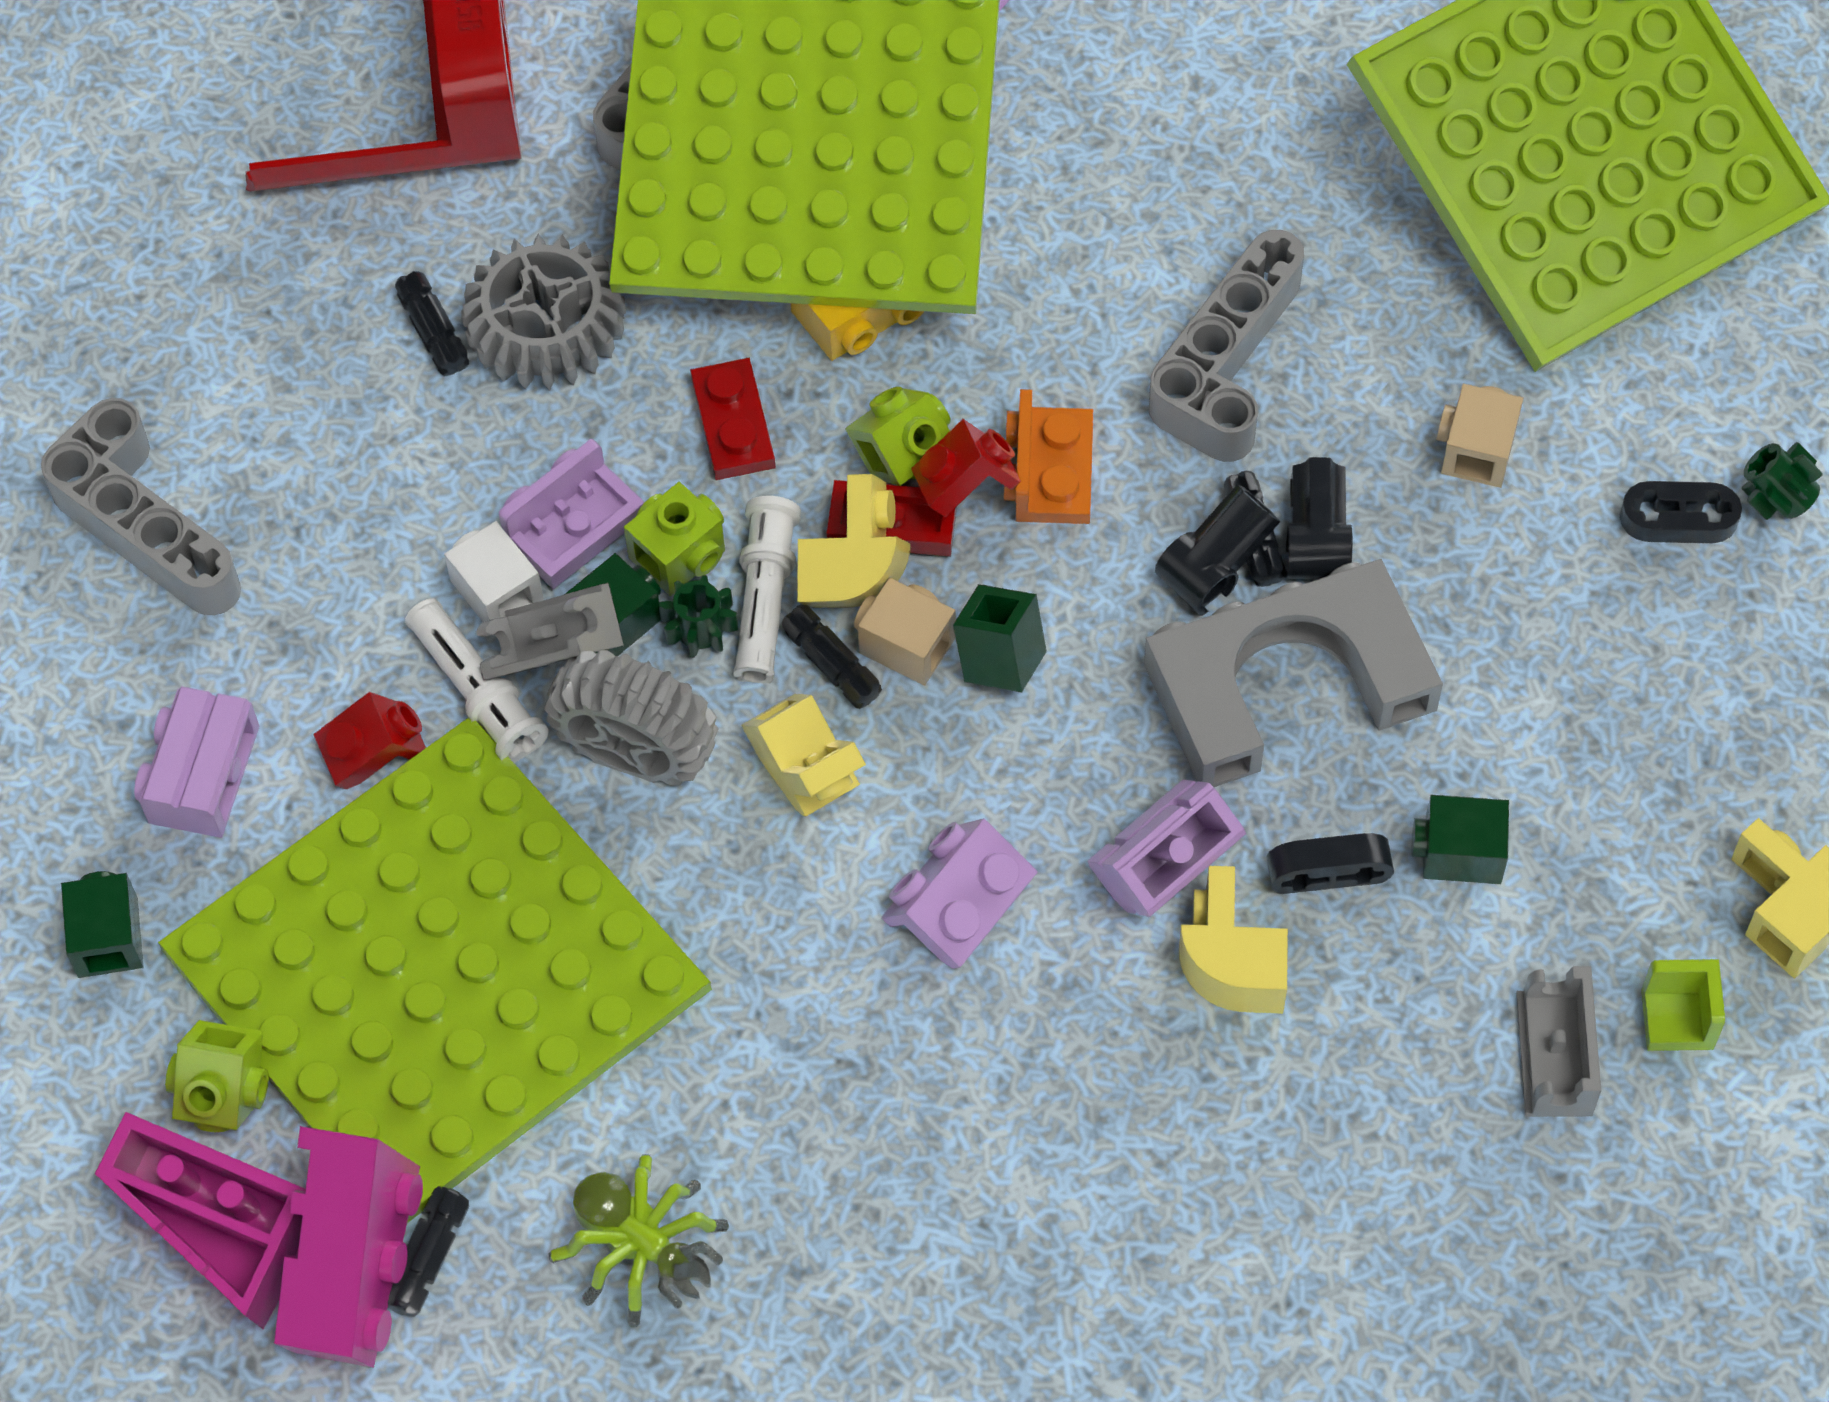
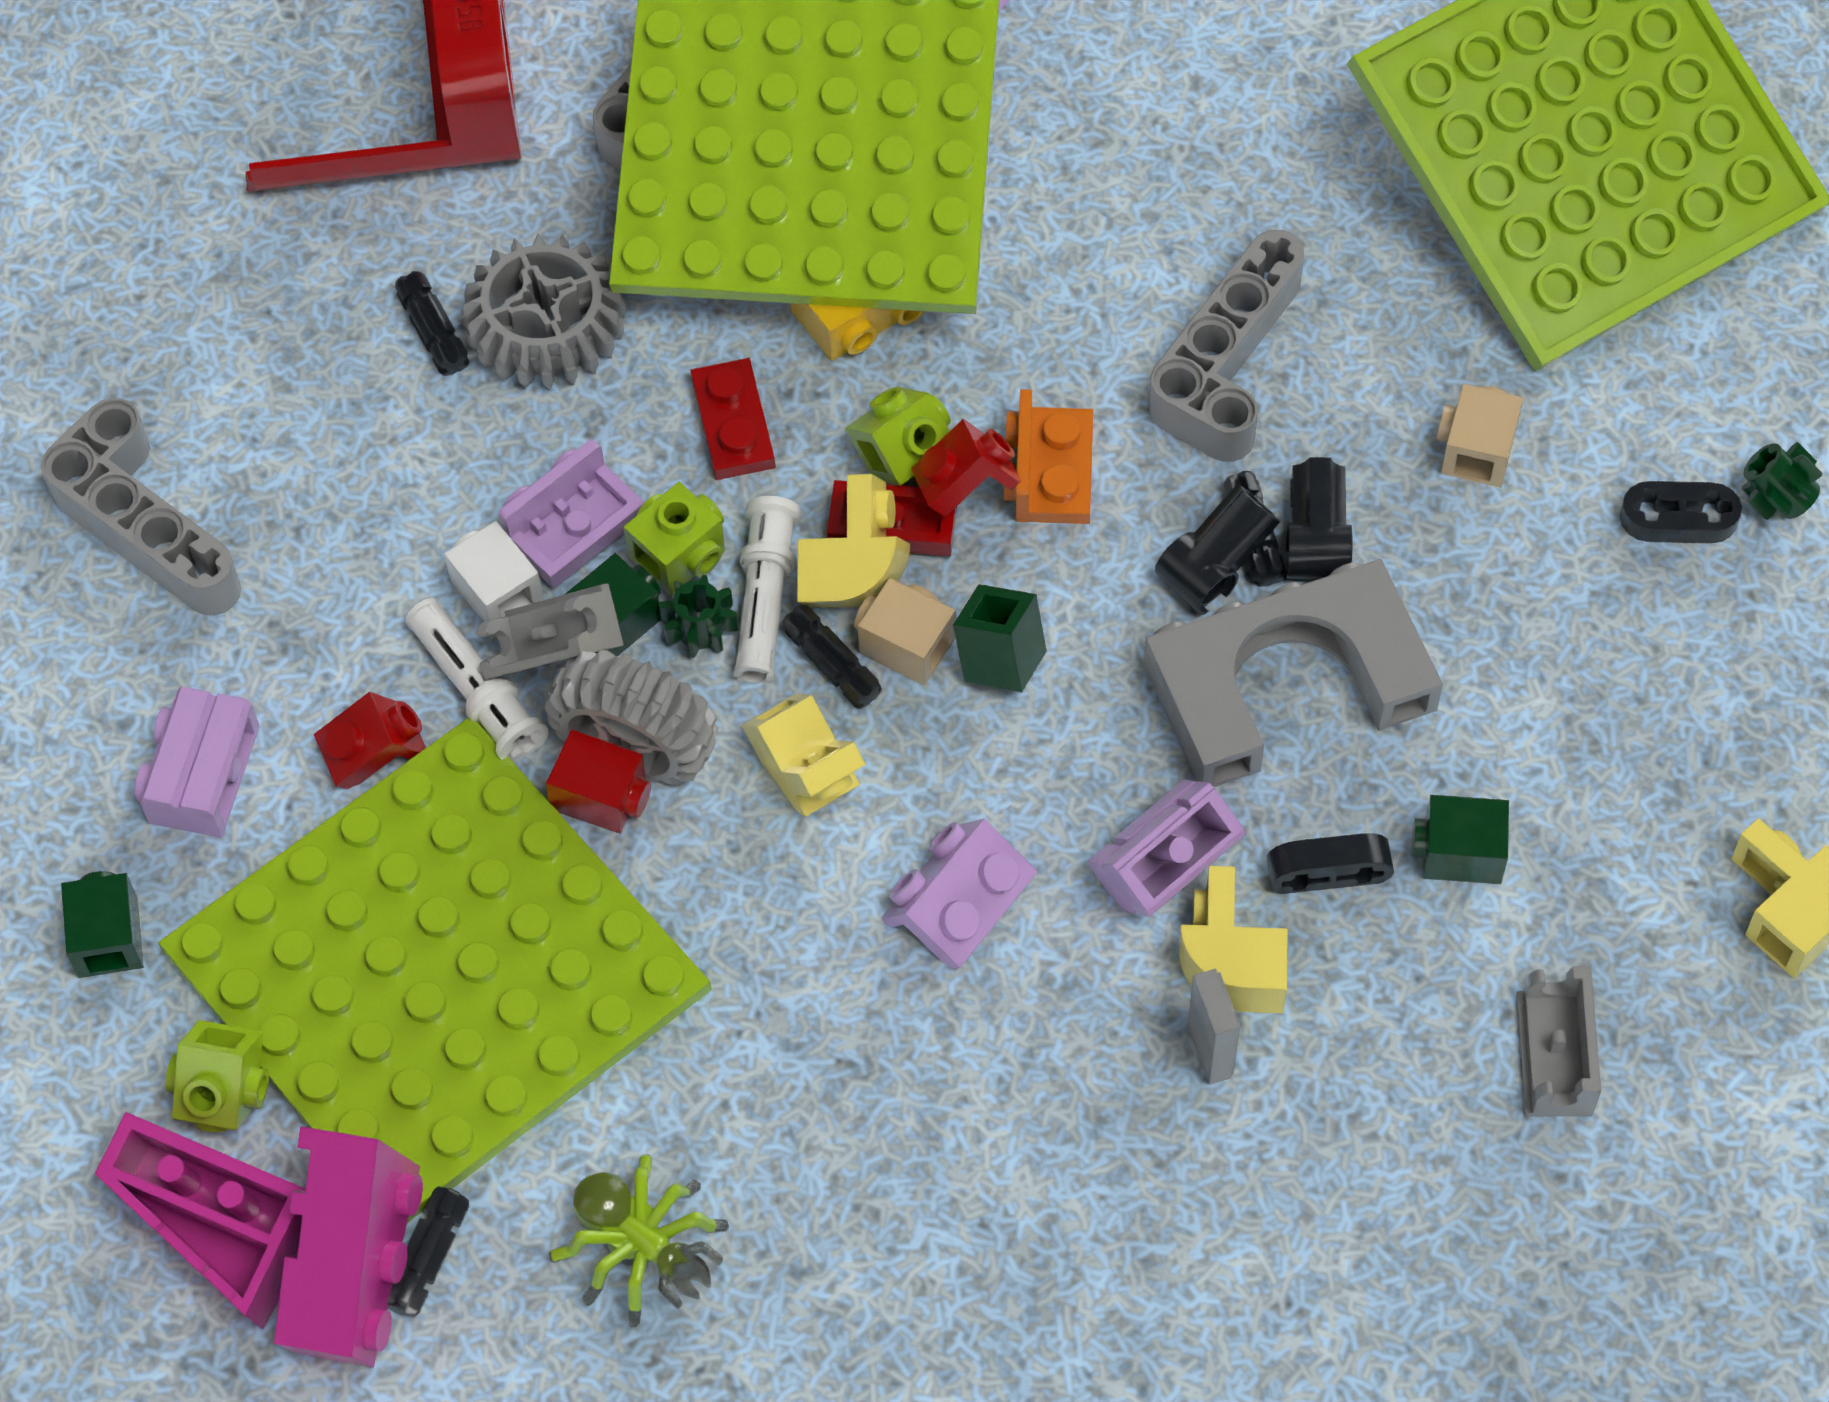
(598, 782): none -> red brick
(1213, 1026): none -> light grey tile
(1683, 1005): lime panel -> none

